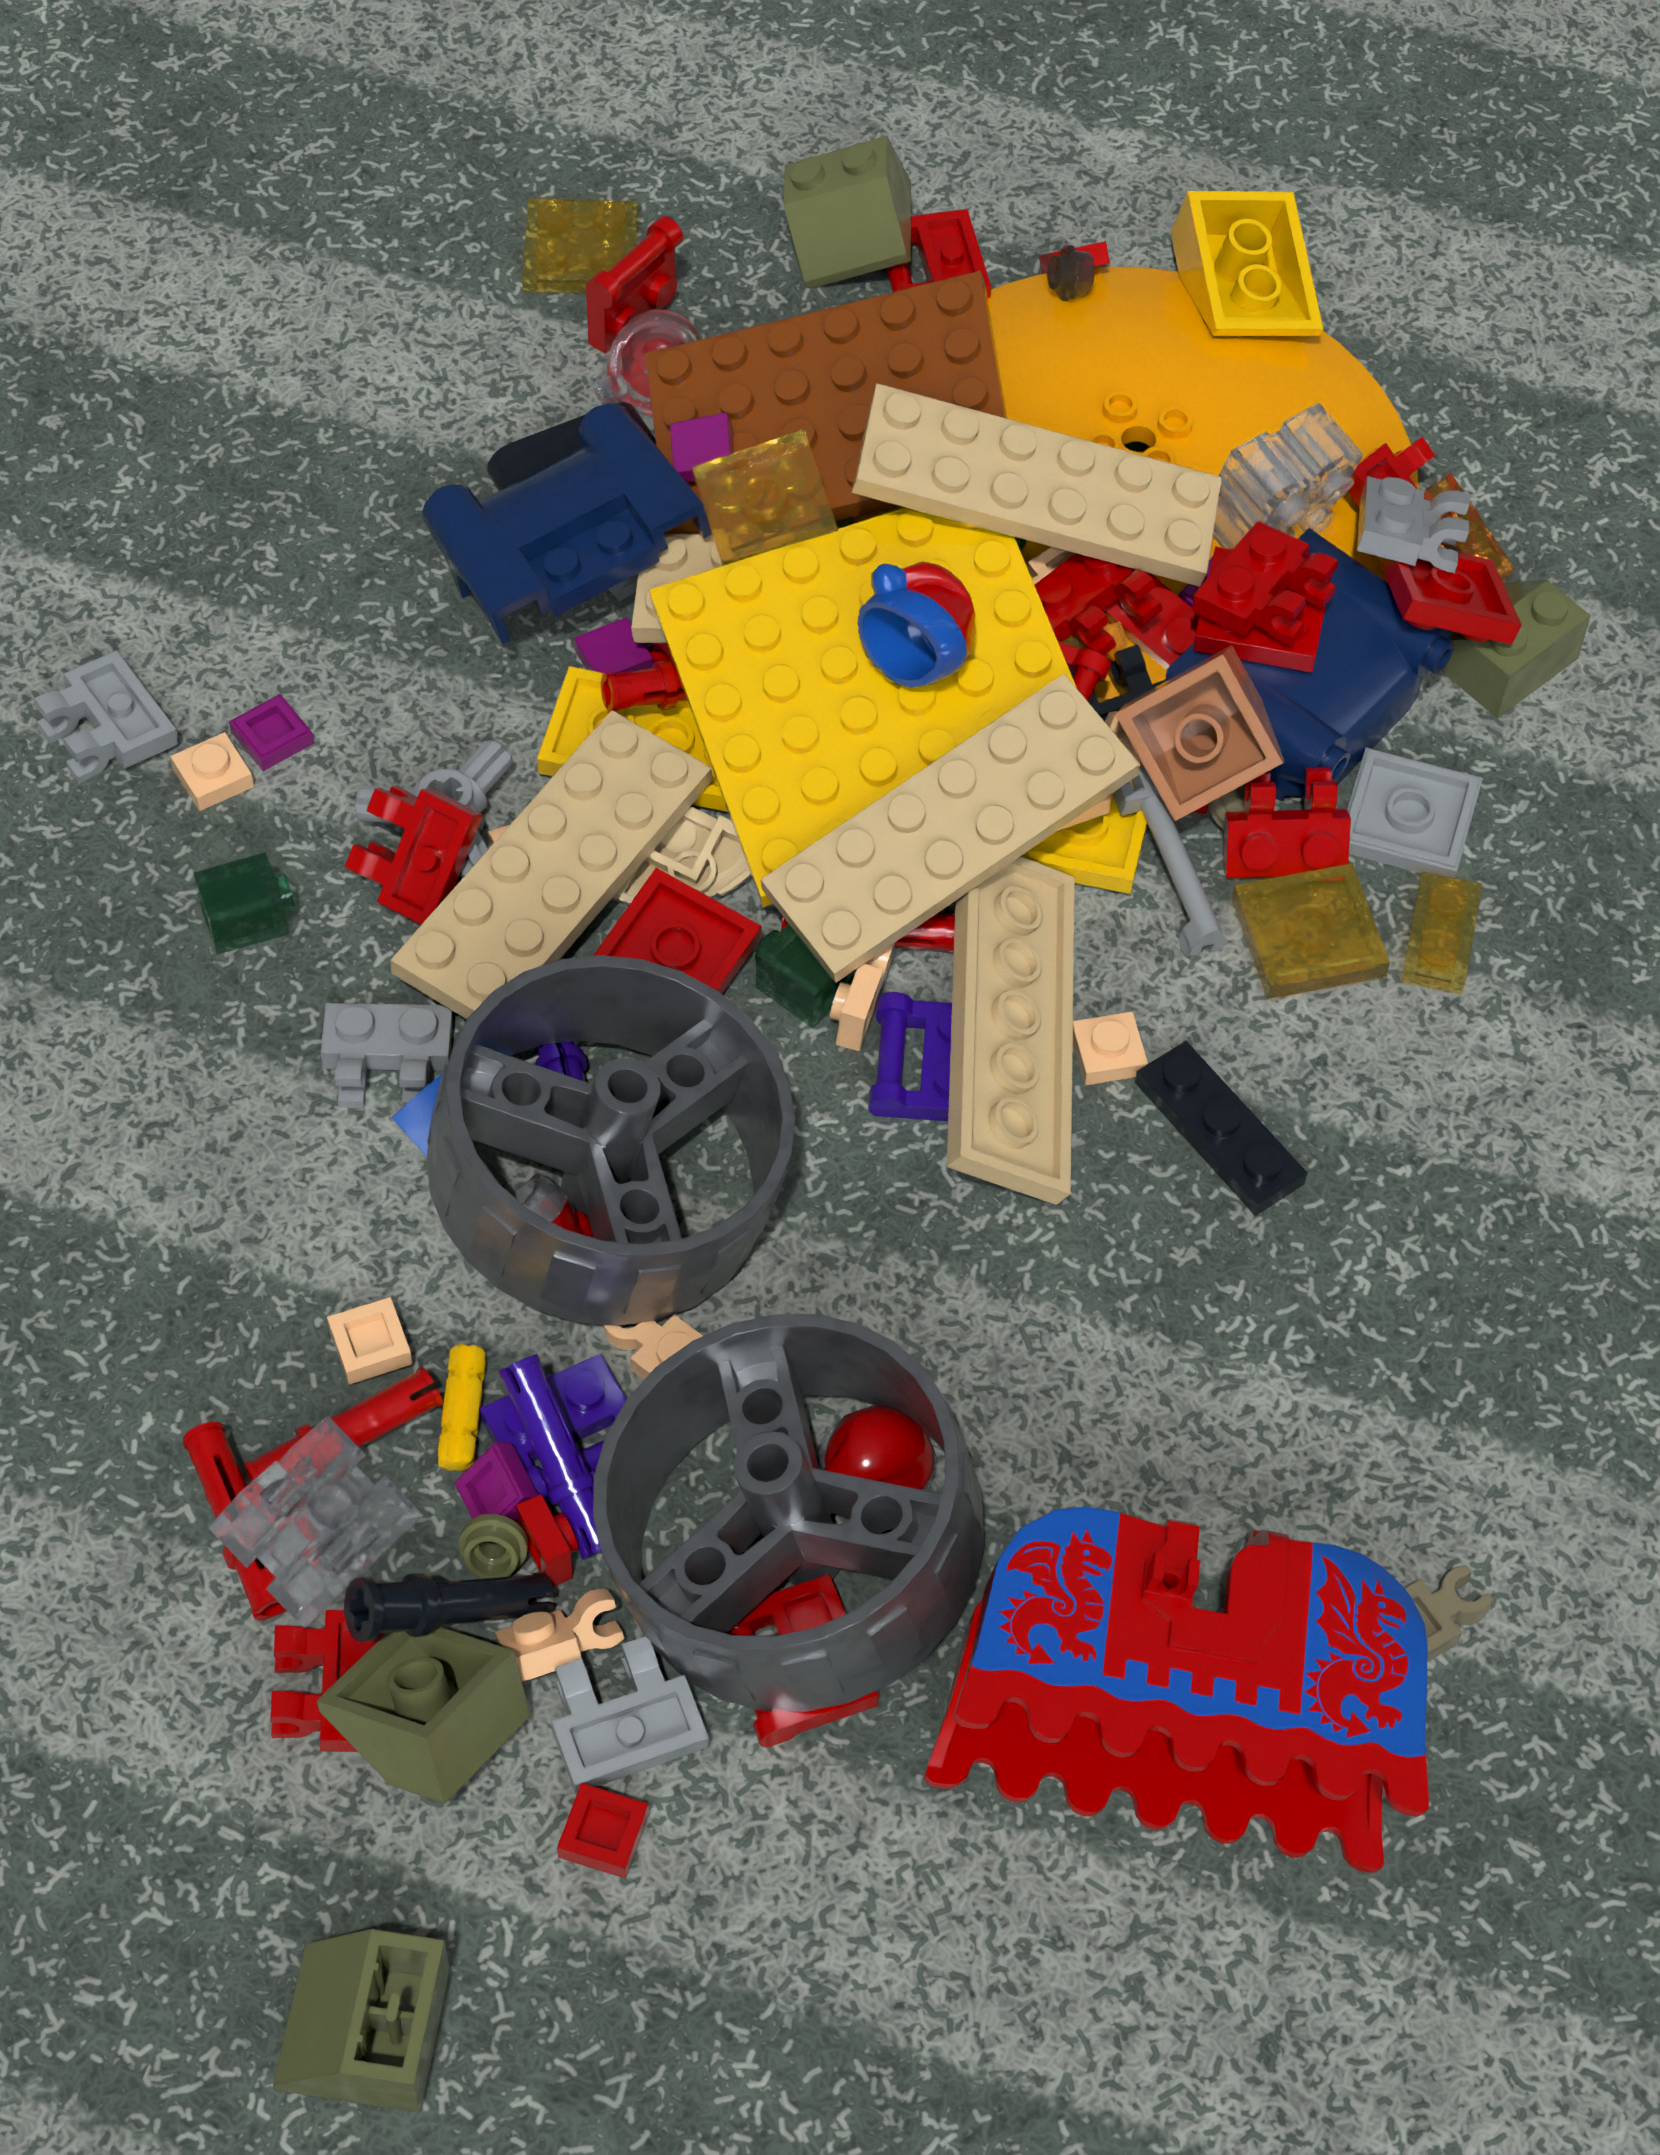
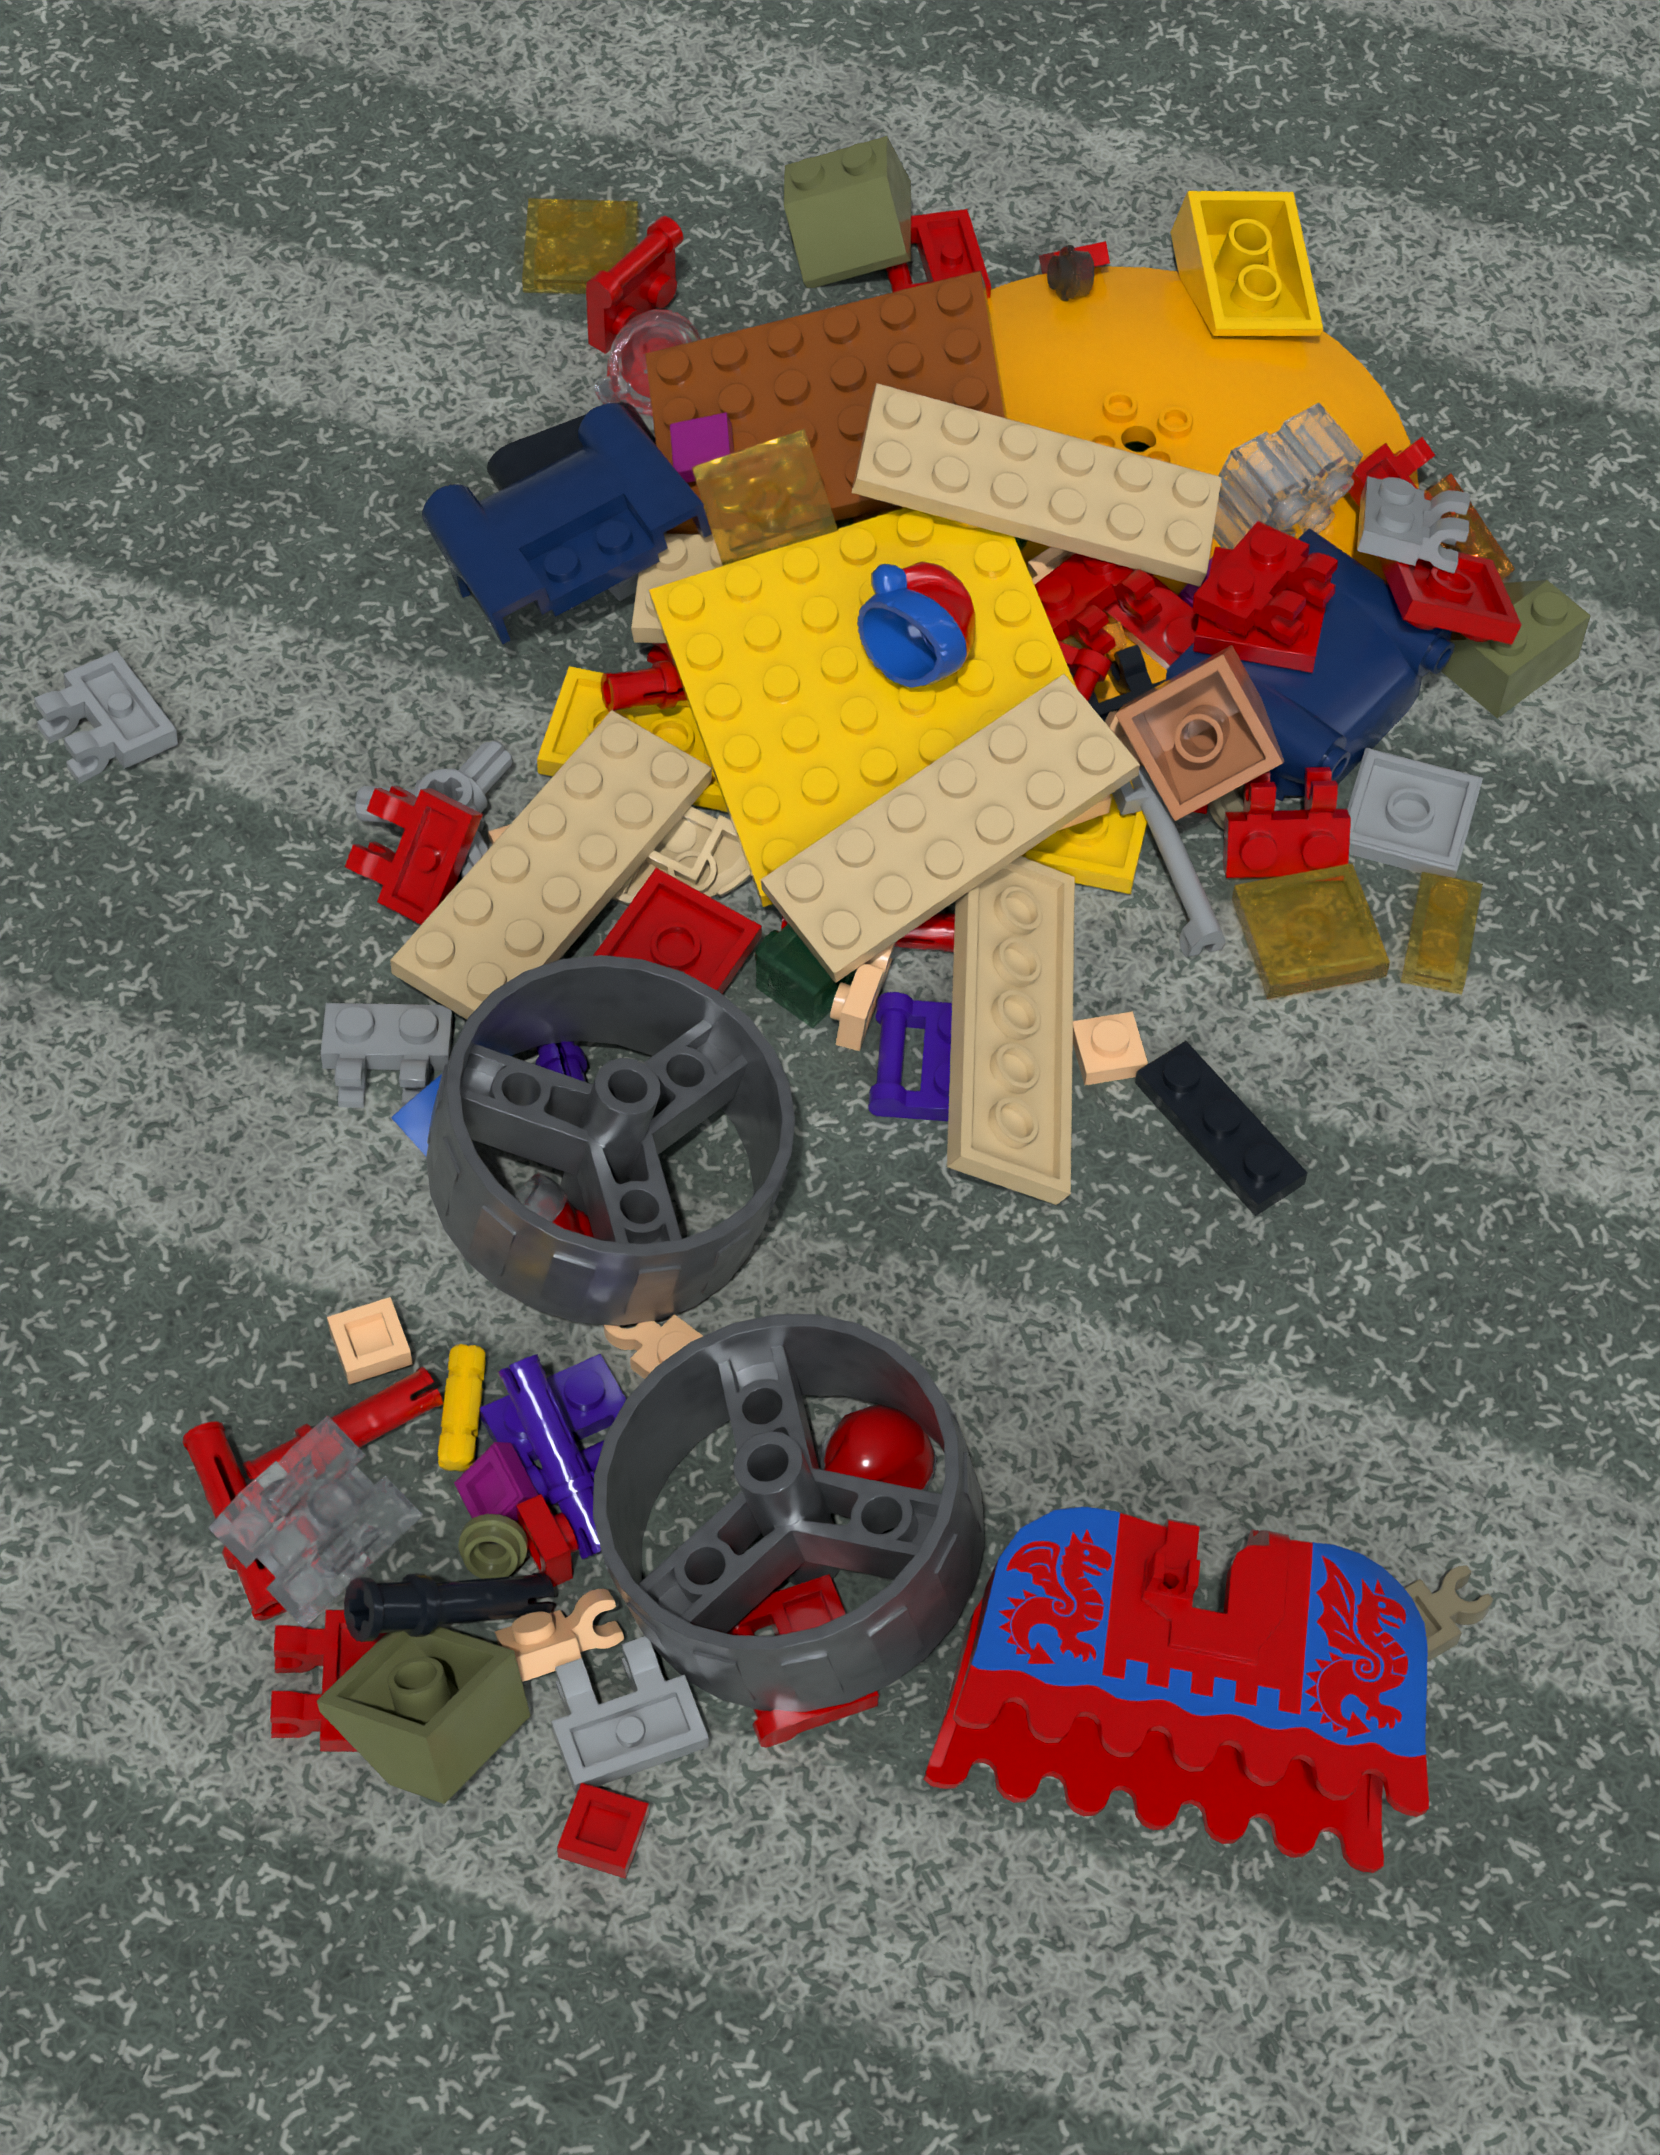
(212, 771): light nougat plate -> none
(243, 902): clear green brick -> none
(271, 732): magenta tile -> none
(365, 2019): olive slope -> none
(612, 649): magenta tile -> none

